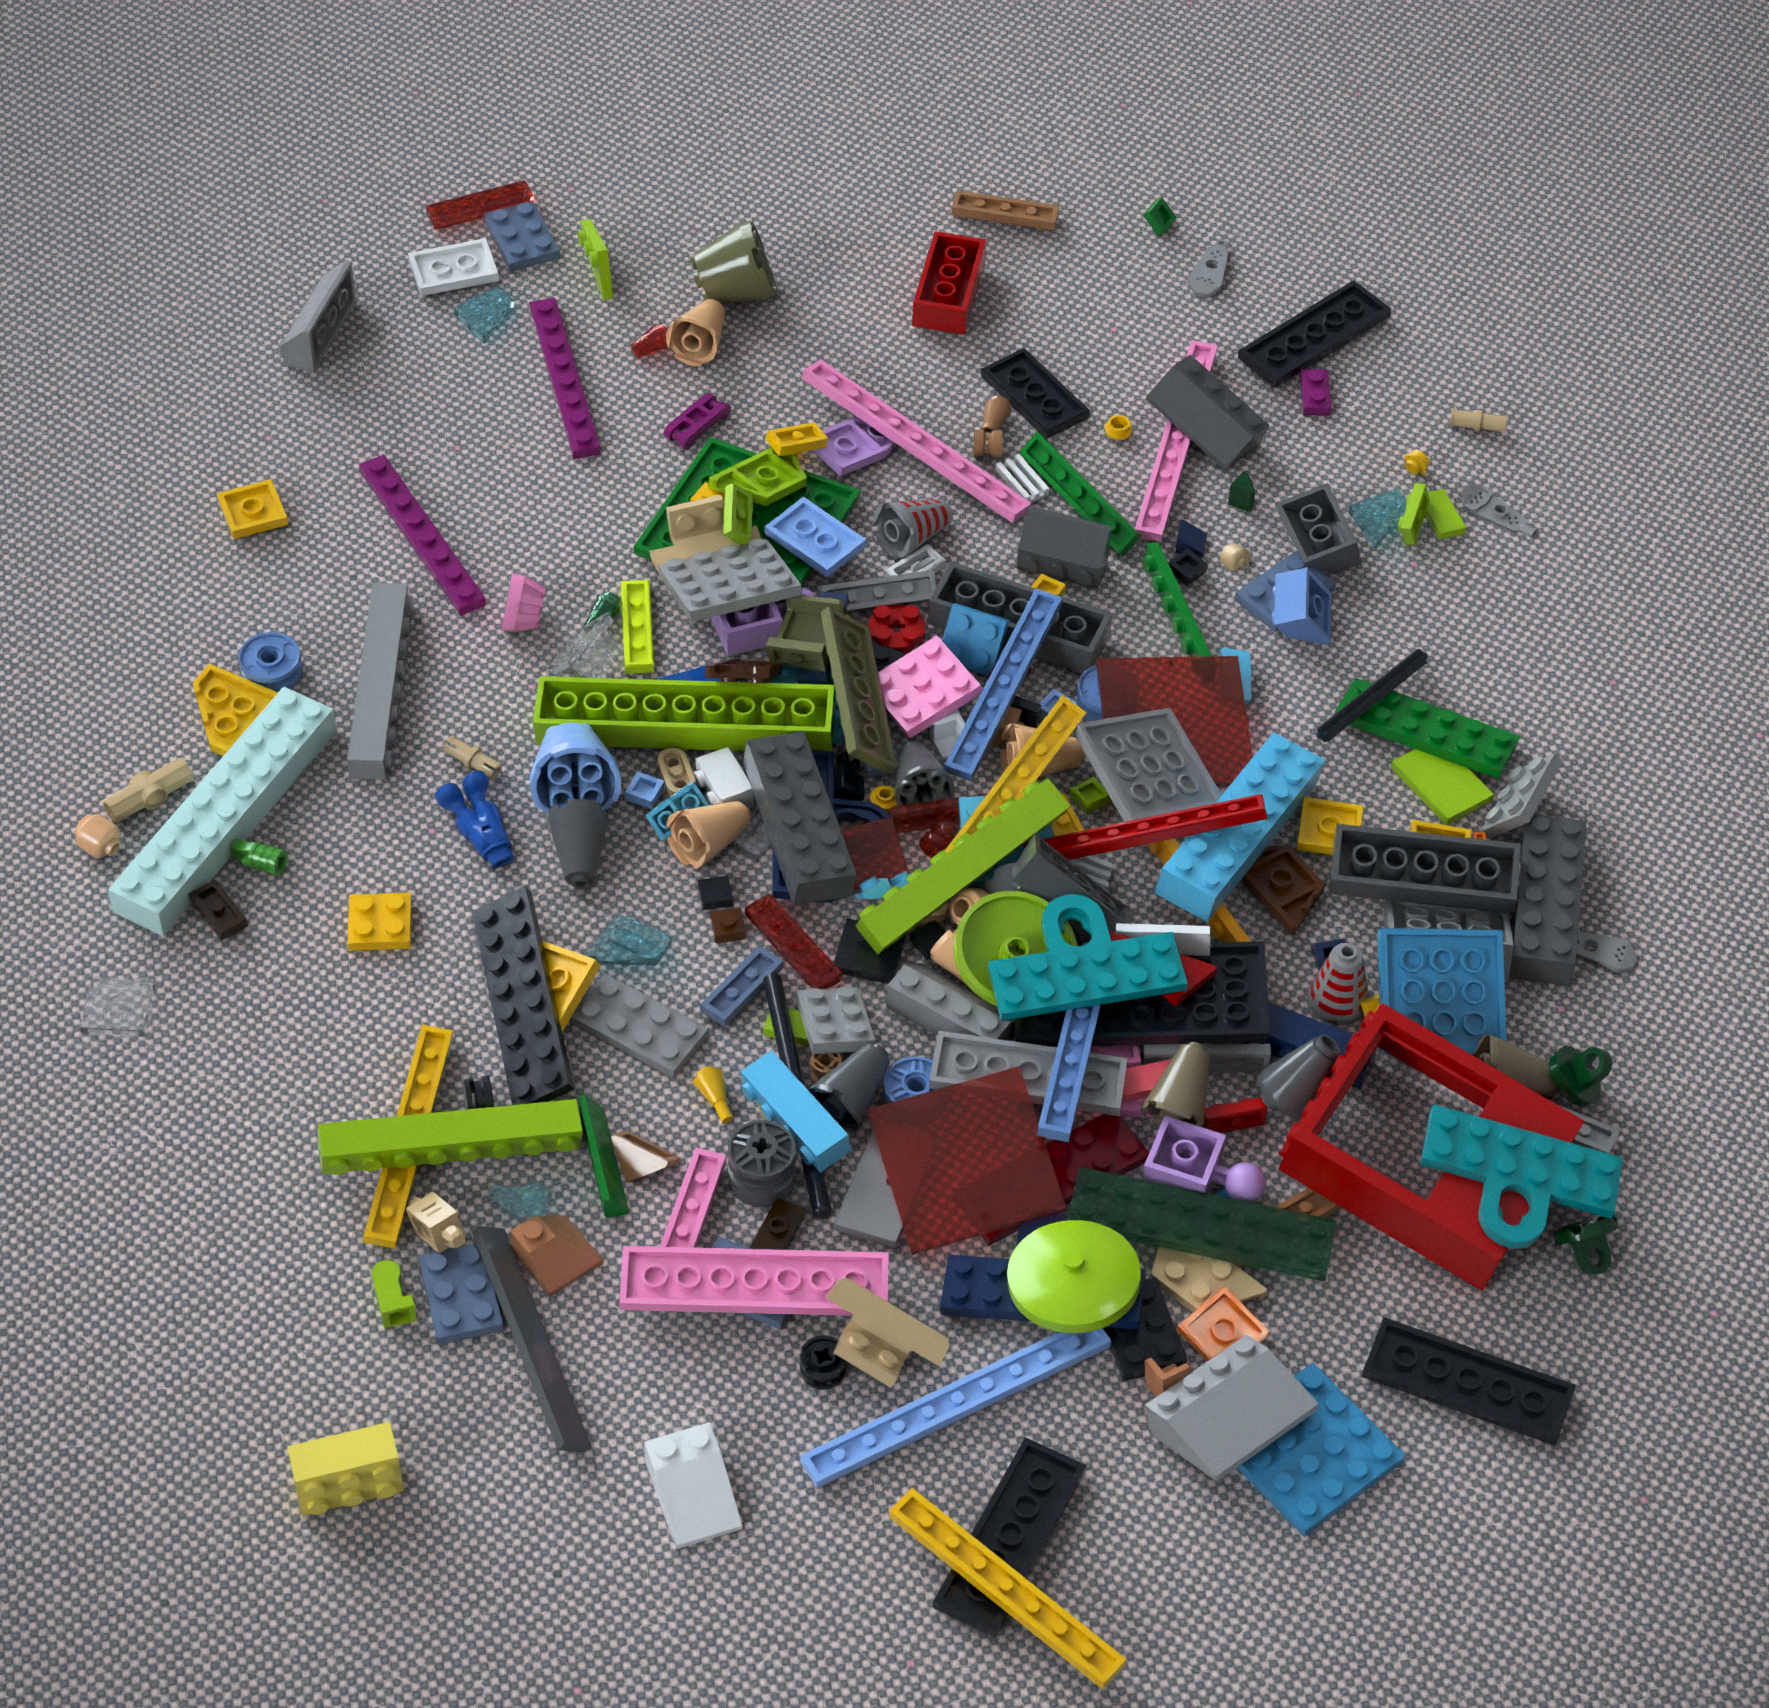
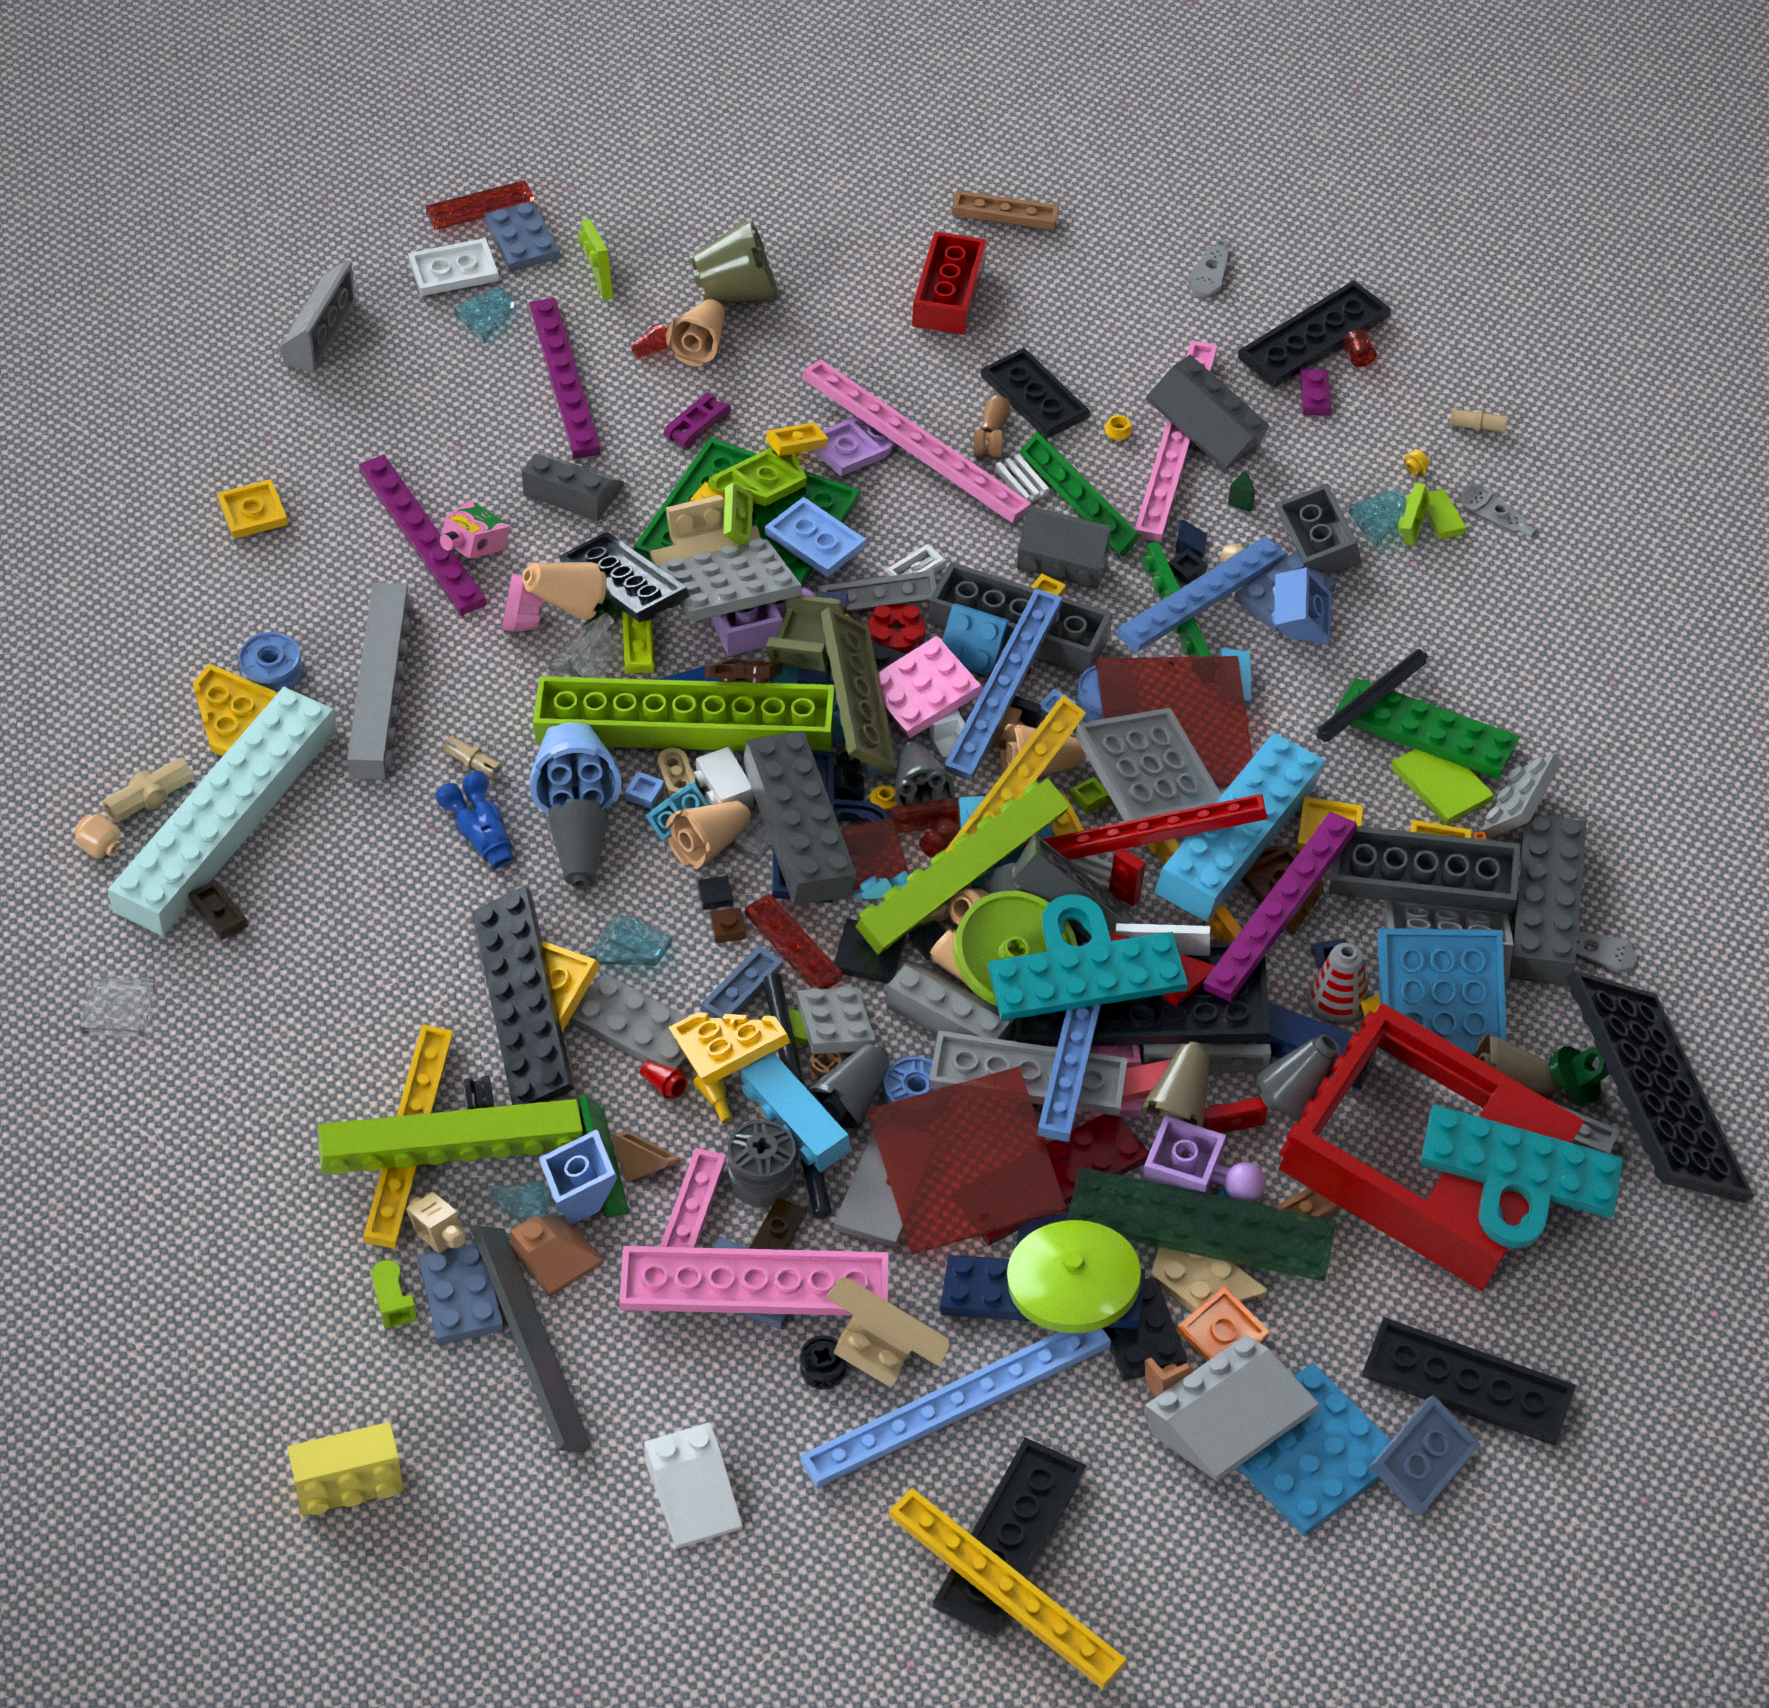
(260, 856): bright green hinge -> none
(379, 921): yellow plate -> none
(474, 531): none -> bright pink torso
(568, 585): none -> light nougat cone
(569, 486): none -> dark grey slope
(579, 1176): none -> medium blue slope
(630, 578): none -> black plate
(665, 1079): none -> red cone
(727, 1043): none -> yellow plate
(910, 524): light grey cone -> none
(1127, 877): none -> red plate
(1159, 216): green plate -> none
(1200, 594): none -> medium blue plate
(1280, 906): none -> magenta plate
(1359, 348): none -> clear red wheel
(1424, 1455): none -> sand blue plate
(1588, 1236): dark green tile -> none
(1659, 1088): none -> black plate

